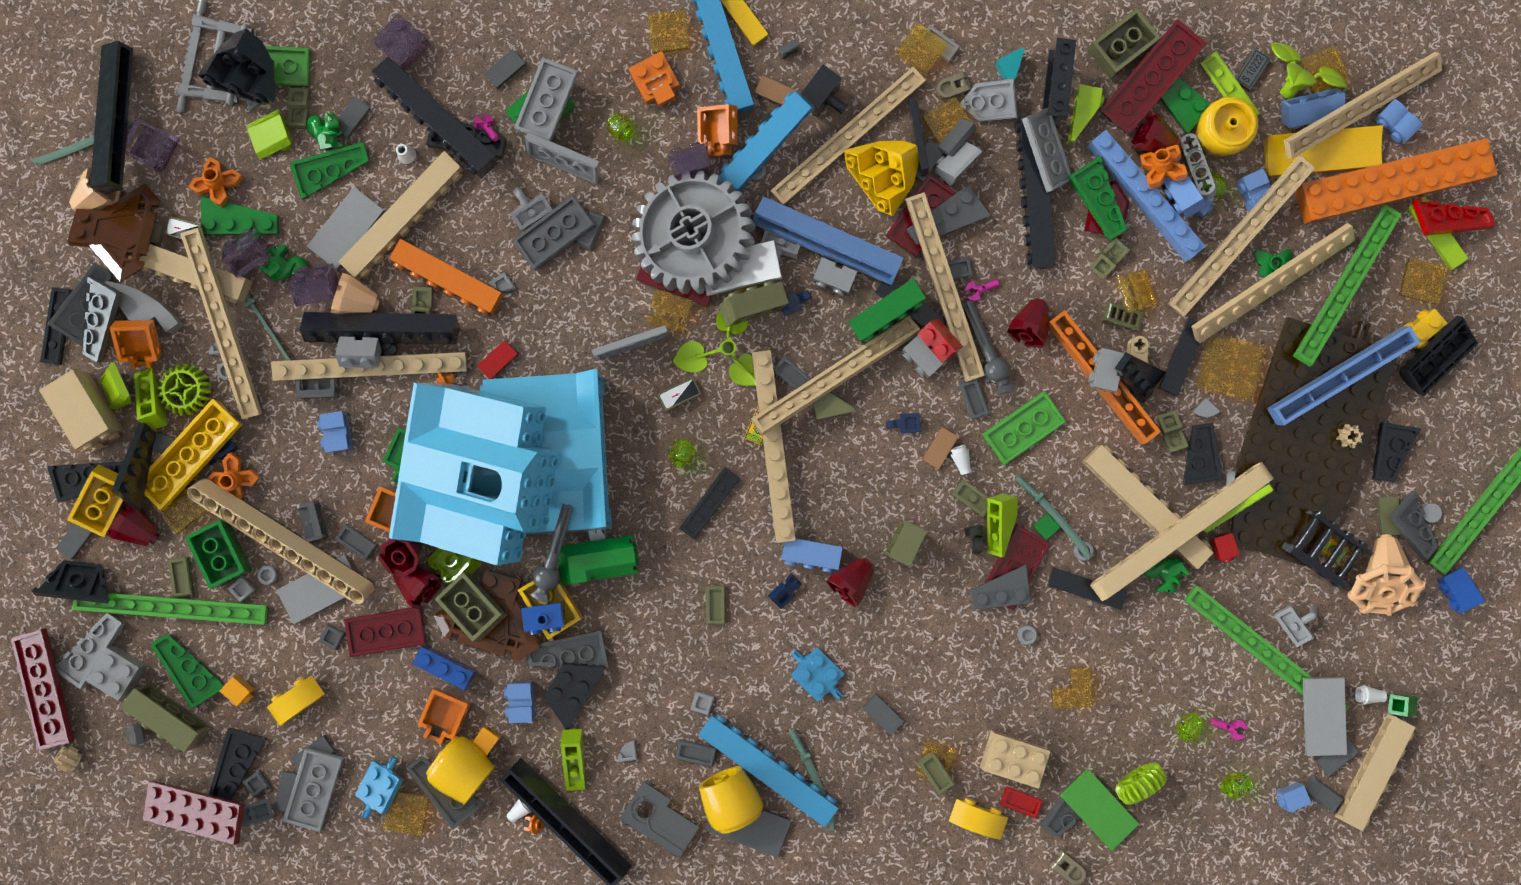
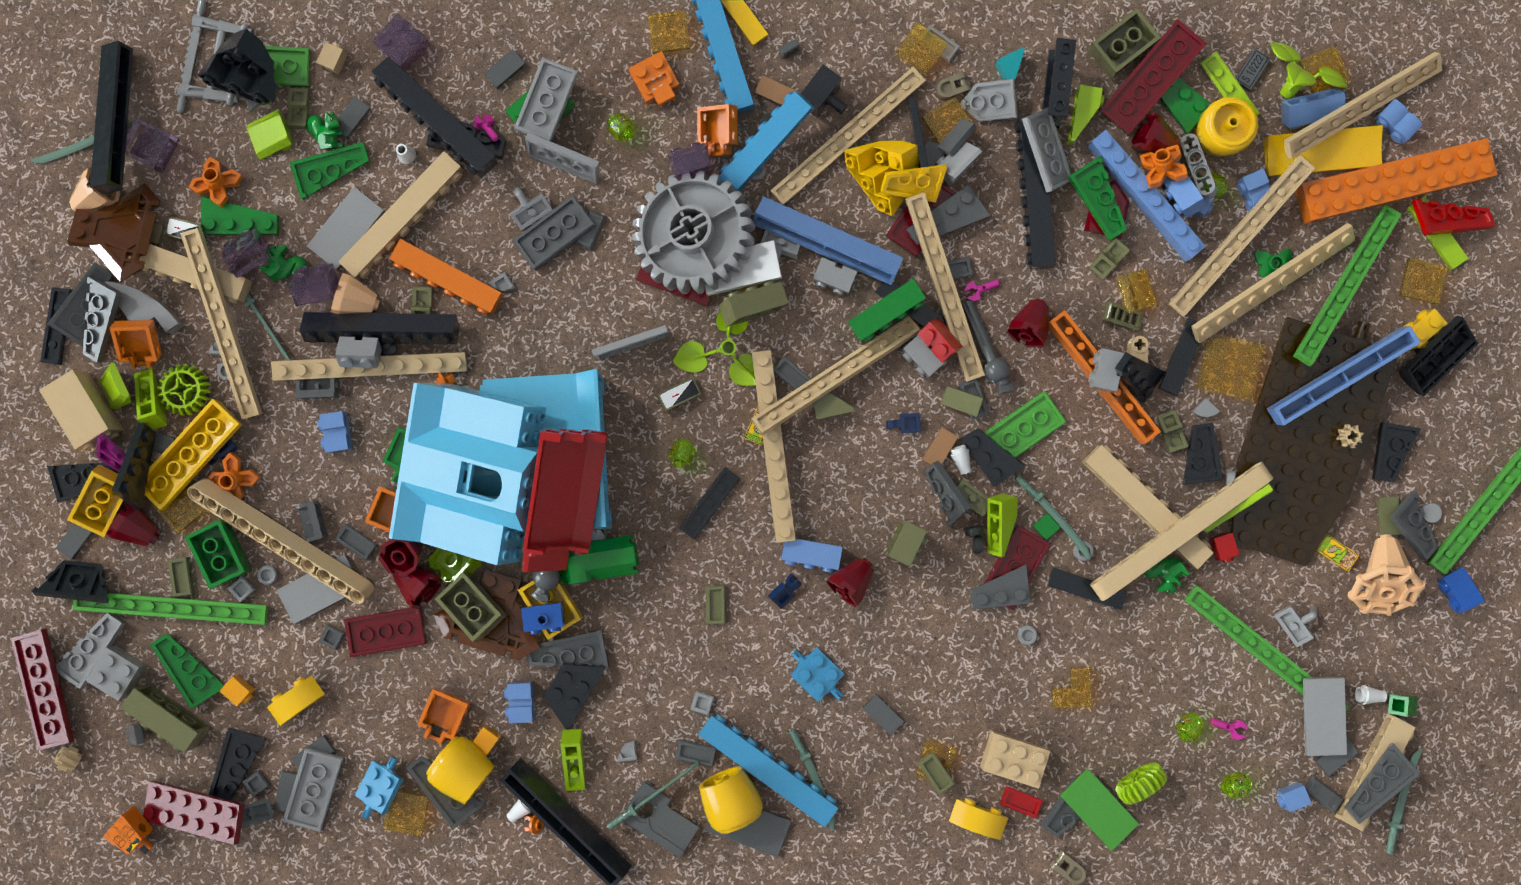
(109, 452): none -> magenta wing
(130, 832): none -> orange torso
(332, 57): none -> tan brick
(444, 667): blue brick -> none
(497, 360): red tile -> none
(563, 497): none -> red panel
(632, 810): none -> sand green sword
(671, 305): clear yellow plate -> none
(794, 302): dark blue plate -> none
(914, 182): none -> yellow wing
(951, 498): none -> dark grey wing
(962, 401): none -> olive tile
(991, 457): none -> black wing
(1311, 559): black fence -> none
(1382, 783): none -> dark grey wing
(1399, 807): none -> sand green sword

